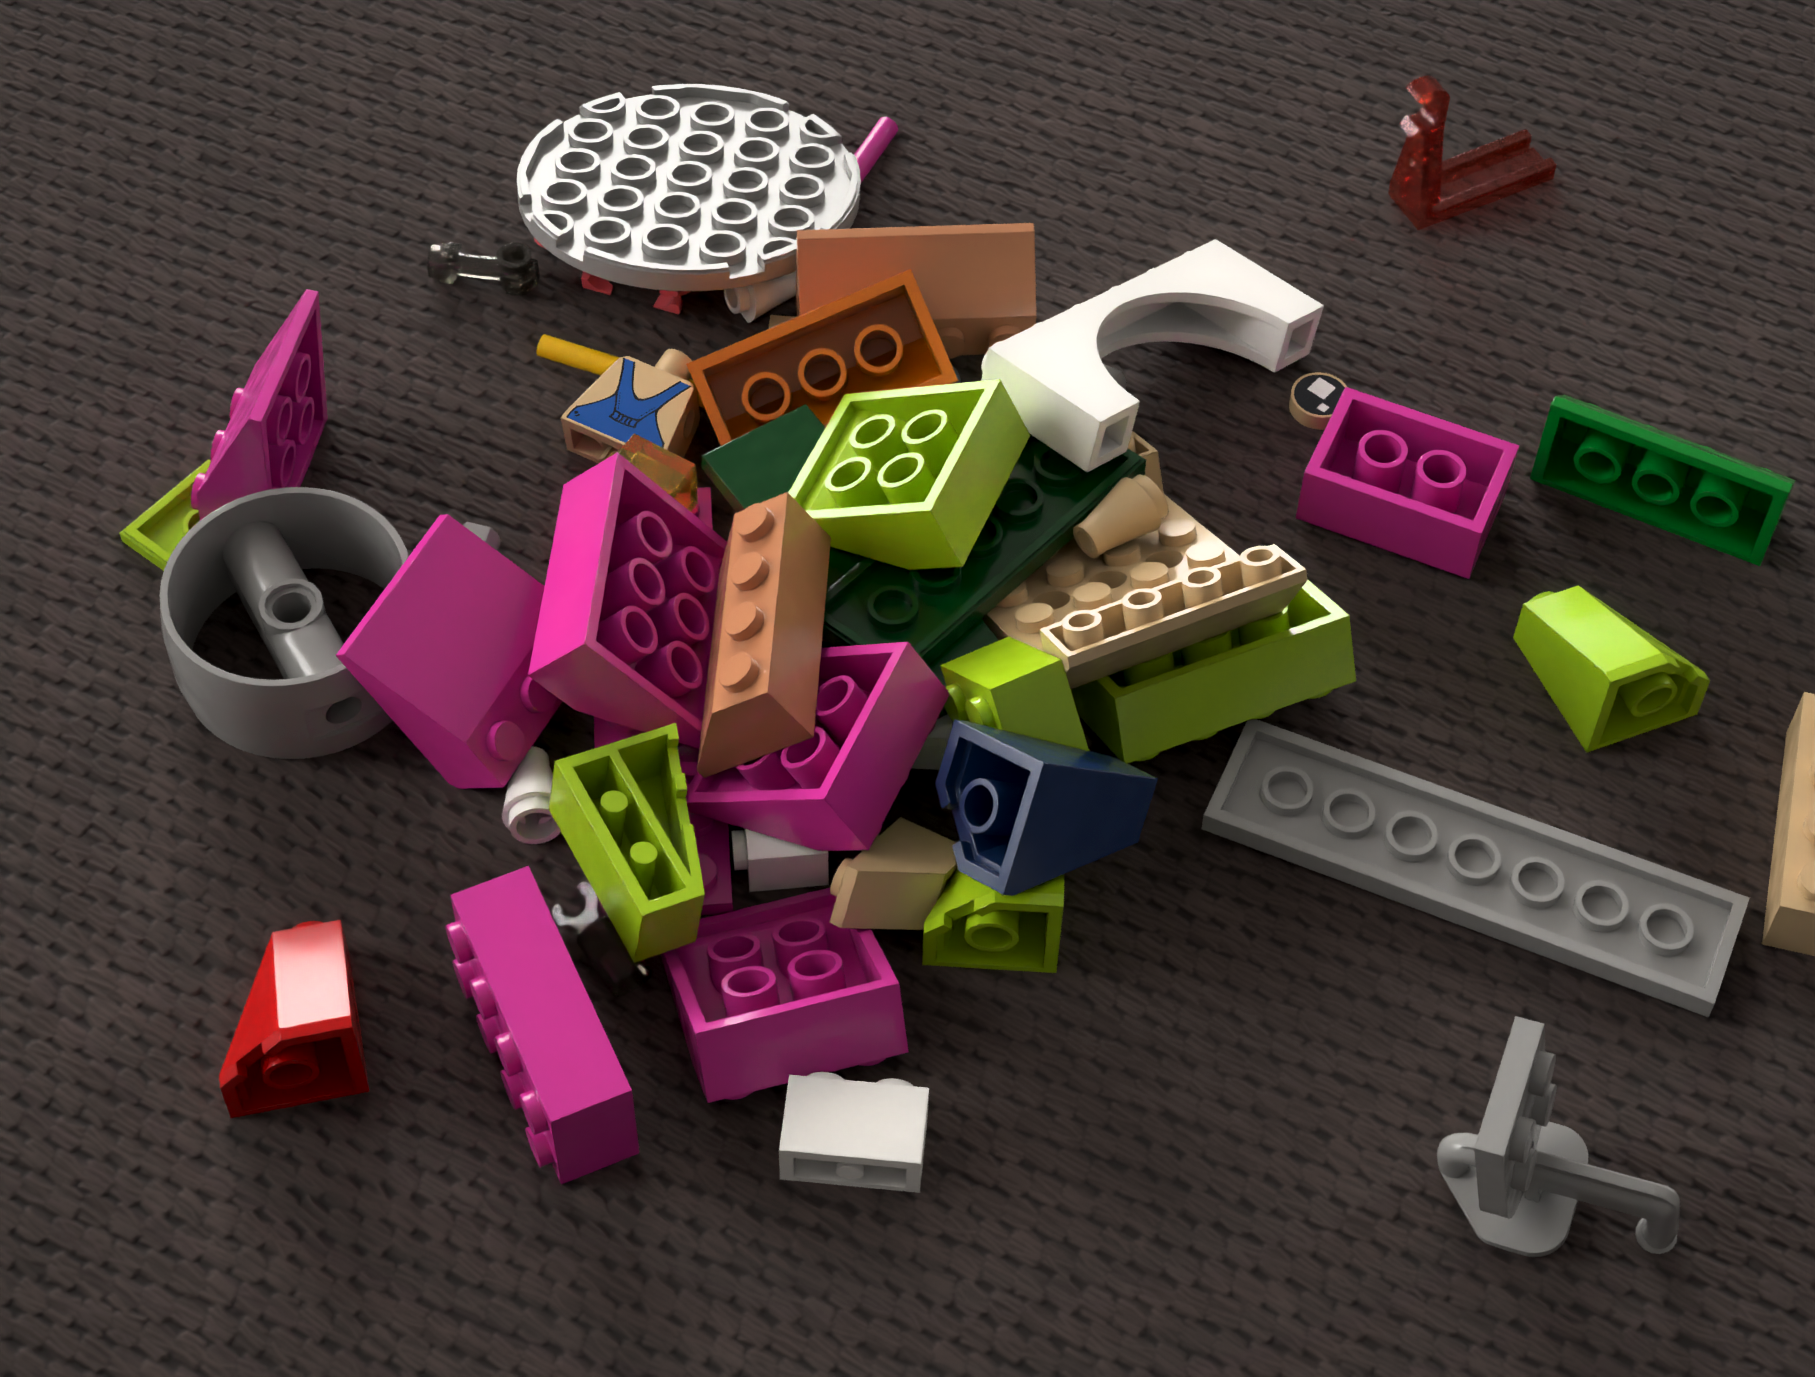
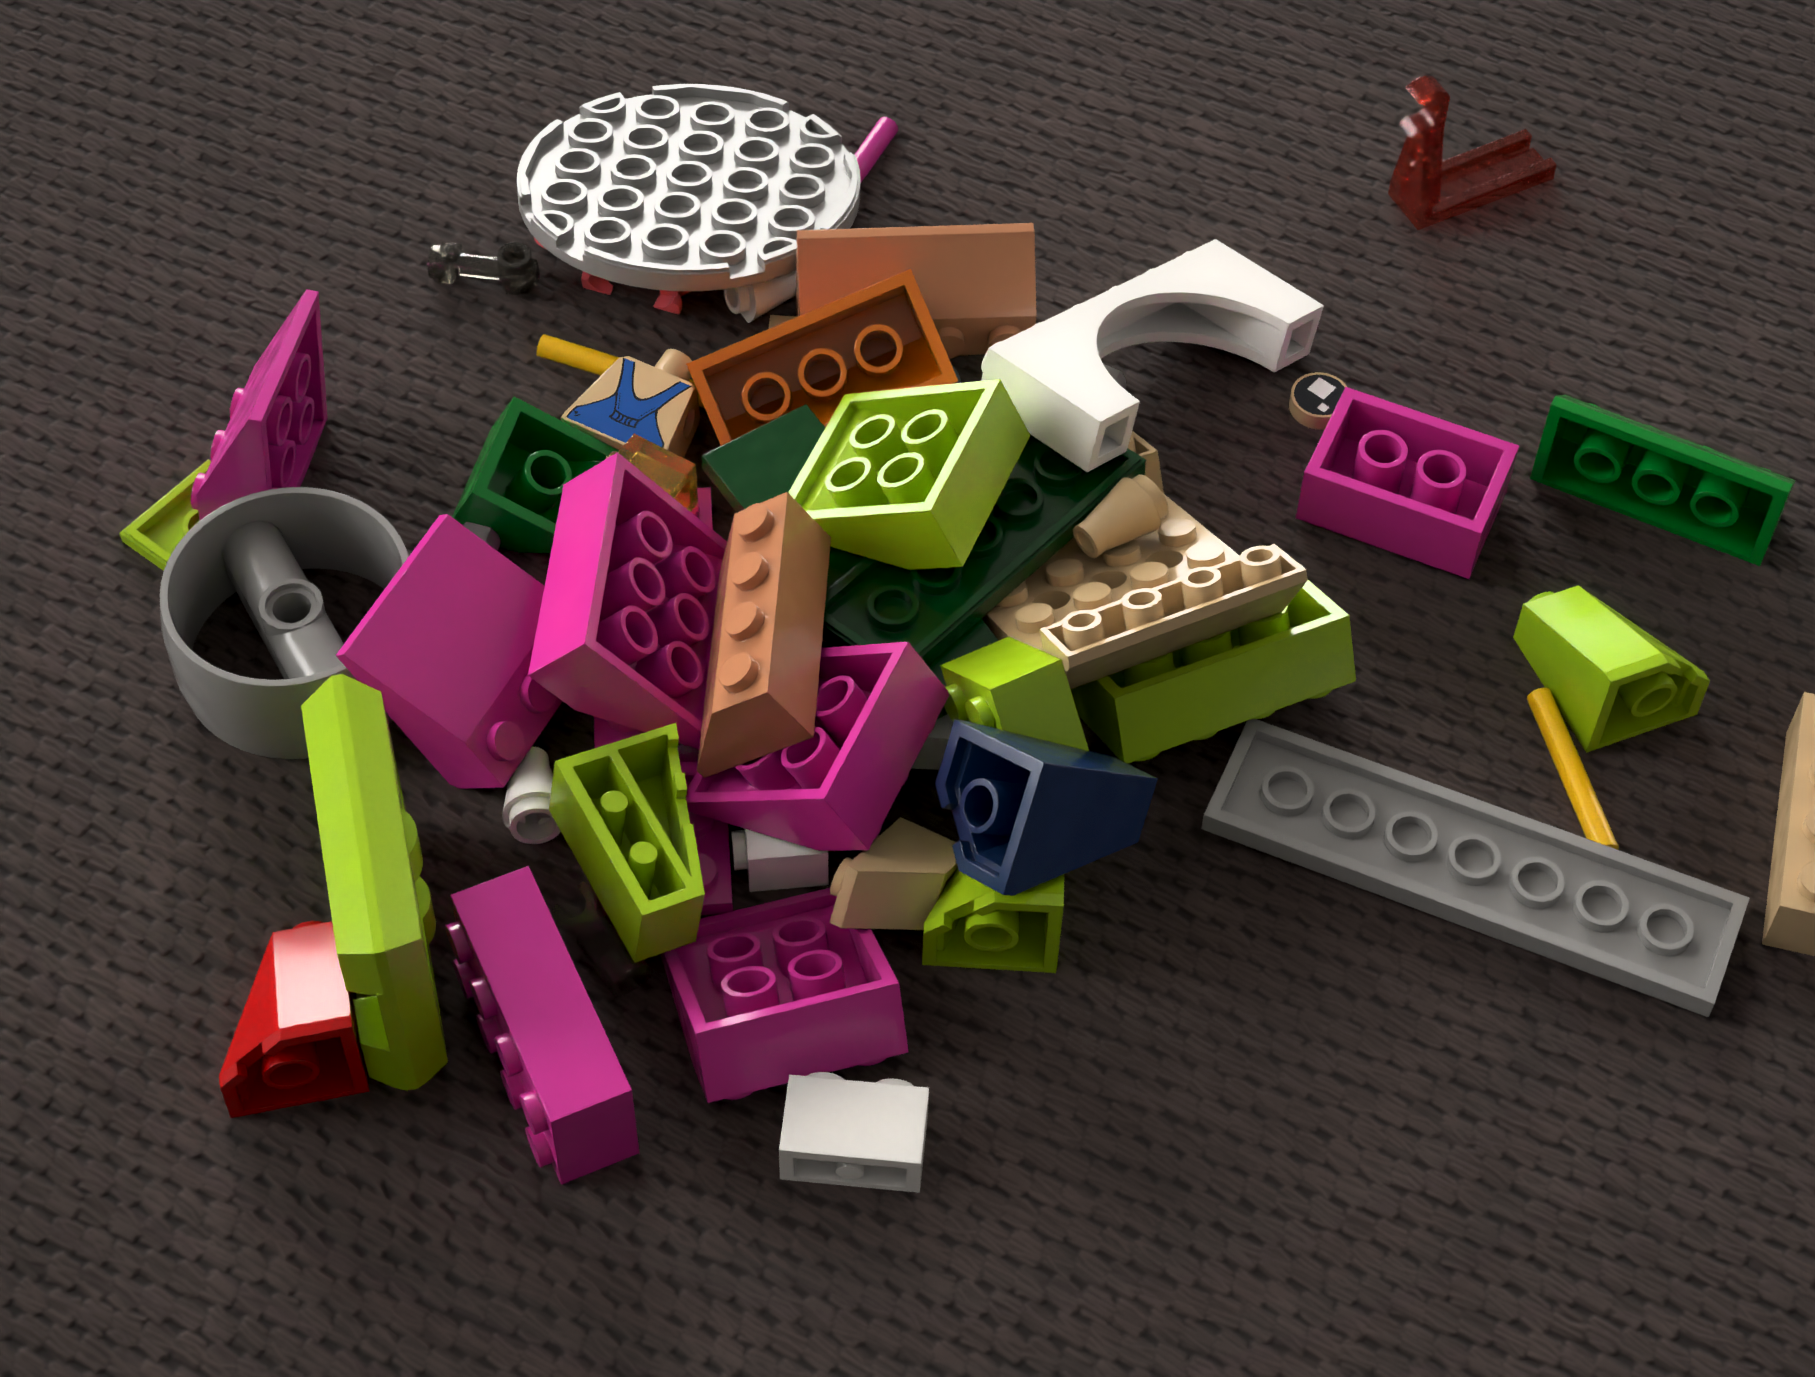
(374, 883): none -> lime piece
(523, 475): none -> green slope
(1527, 1173): light grey plate -> none
(1570, 768): none -> yellow bar

